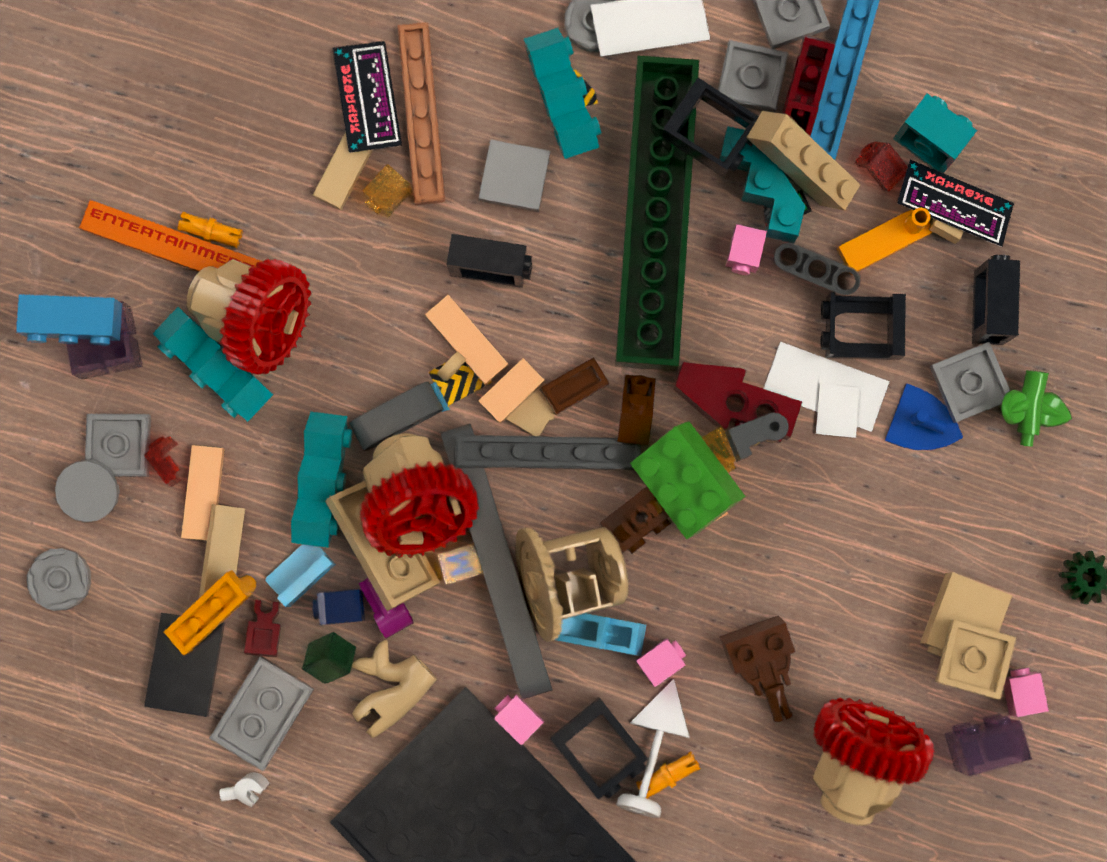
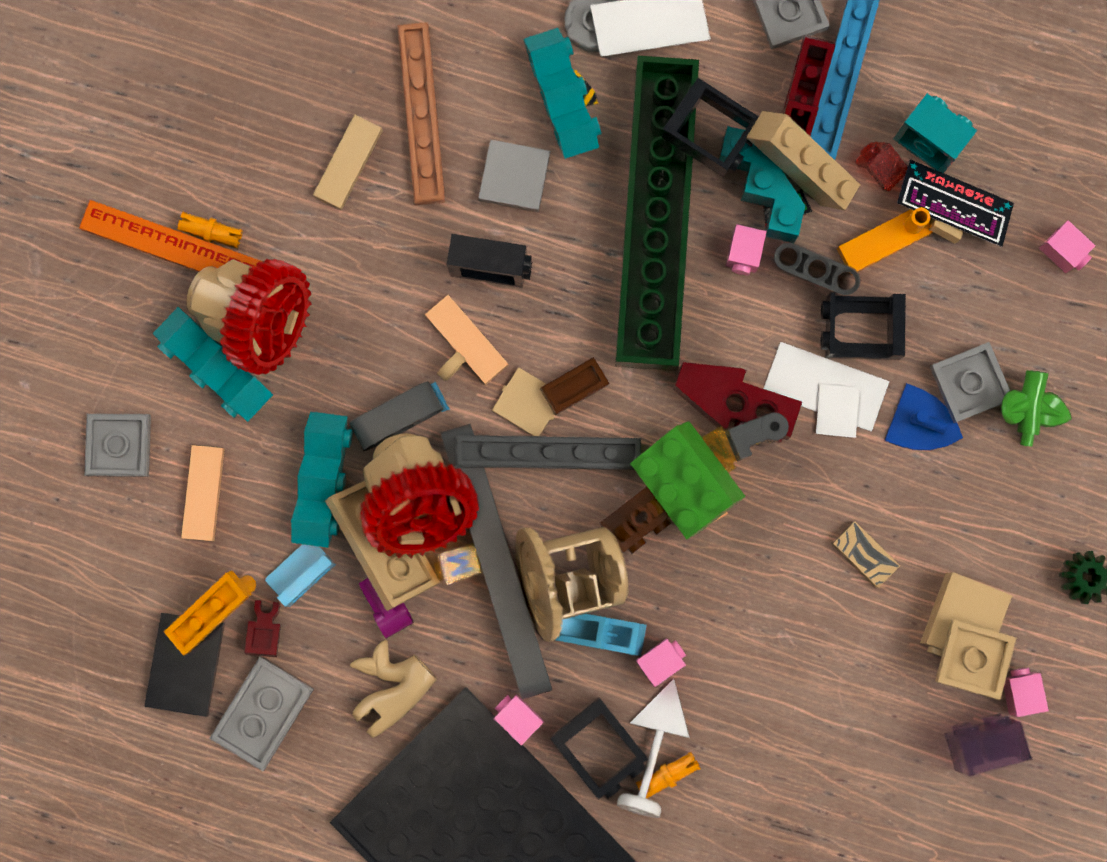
(59, 579): light grey tile -> none
(69, 319): dark azure brick -> none
(87, 490): light grey tile -> none
(96, 360): piece -> none
(164, 466): clear red bracket -> none
(221, 544): tan tile -> none
(244, 789): white piece -> none
(329, 658): clear green panel -> none
(339, 607): dark blue slope -> none
(367, 96): black sticker -> none
(386, 191): clear yellow brick -> none
(459, 385): sticker -> none
(511, 390): light nougat tile -> none
(636, 409): reddish brown slope -> none
(753, 75): light grey tile -> none
(762, 655): reddish brown brick -> none
(866, 554): none -> tile
(866, 758): red piece -> none
(996, 301): black window -> none
(1068, 248): none -> bright pink brick

